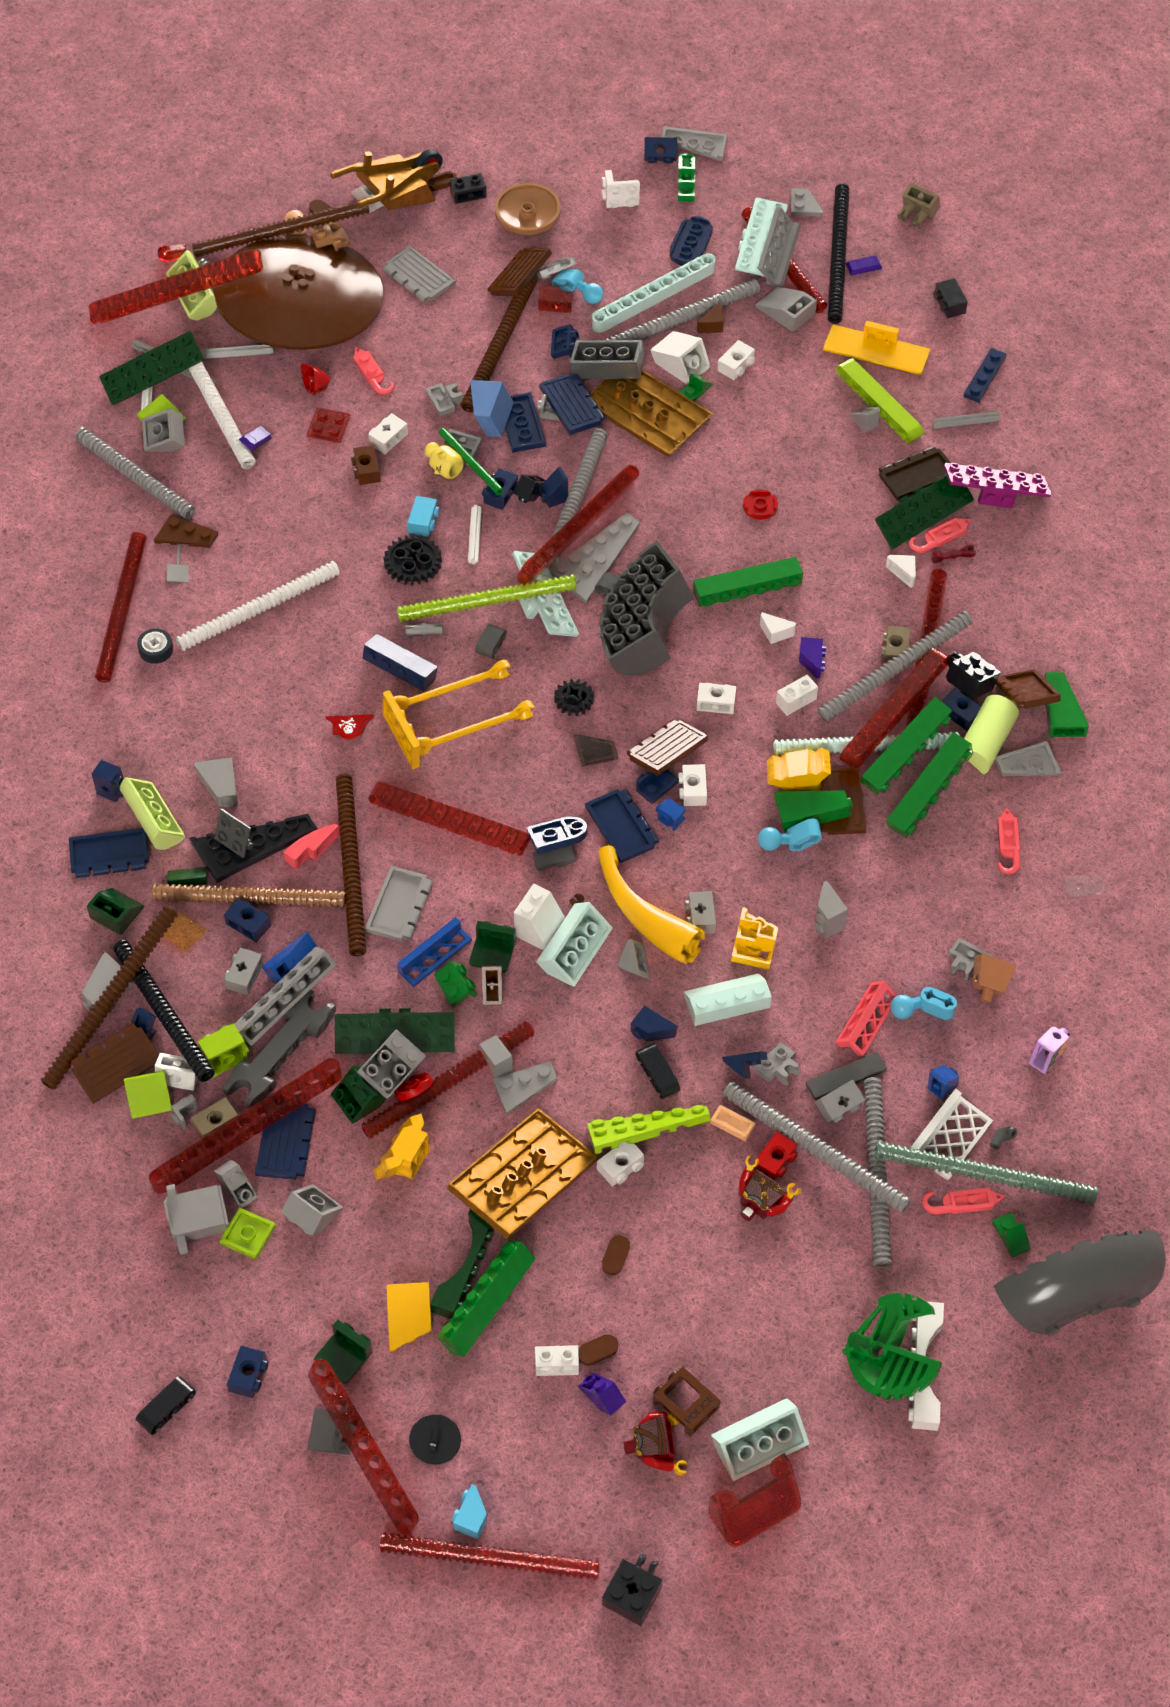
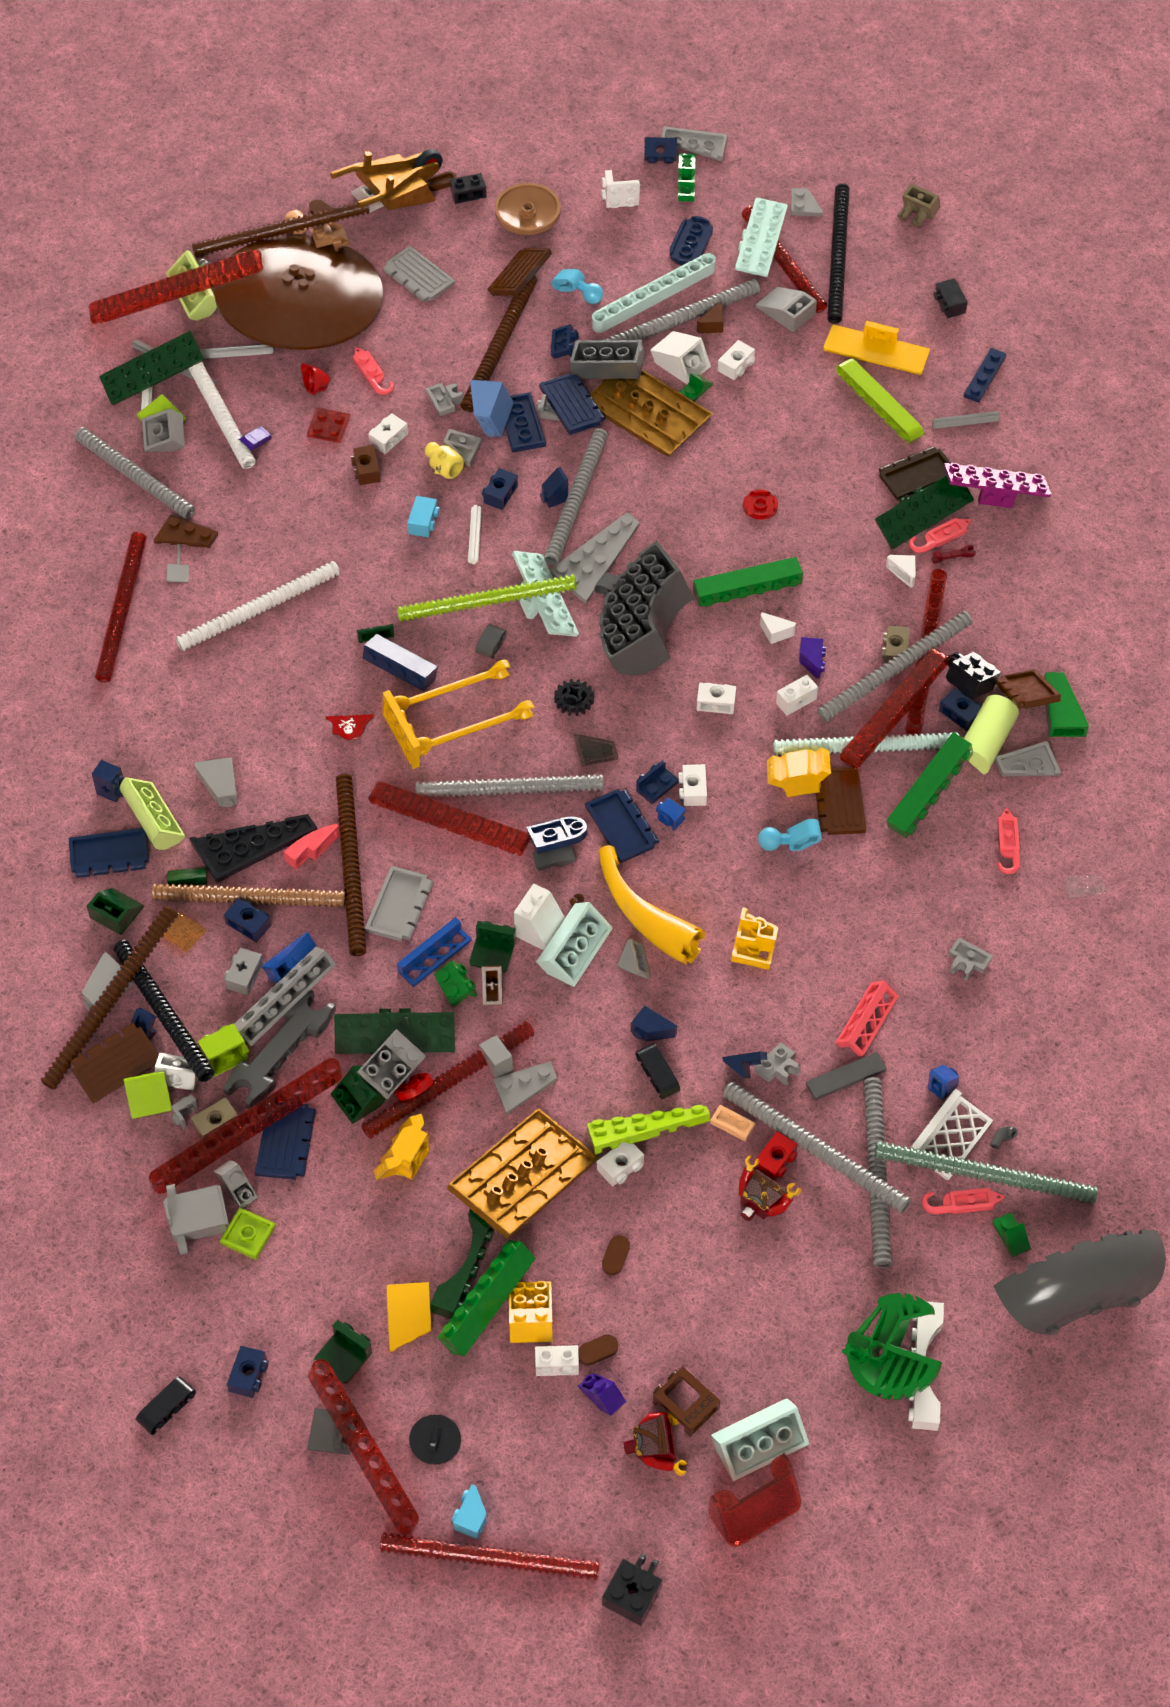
(161, 651): black wheel -> none
(171, 253): clear red piece -> none
(233, 833): dark grey hinge -> none
(311, 1209): light grey slope -> none
(385, 631): none -> dark green slope
(403, 566): black gear -> none
(423, 629): light grey pin -> none
(478, 469): green piece -> none
(510, 786): none -> light grey piece
(529, 488): black slope -> none
(530, 1312): none -> yellow slope
(553, 300): clear red slope -> none
(556, 266): light grey wing -> none
(577, 525): clear red beam -> none
(666, 746): hinge -> none
(701, 911): light grey brick -> none
(728, 999): light aqua slope -> none
(778, 265): light grey fence -> none
(803, 805): green slope -> none
(829, 1105): light grey brick -> none
(831, 912): light grey slope -> none
(863, 265): dark purple tile -> none
(866, 418): light grey slope -> none
(906, 745): green brick -> none
(930, 1001): medium azure beam -> none
(991, 976): nougat torso -> none
(1054, 1042): lavender torso -> none

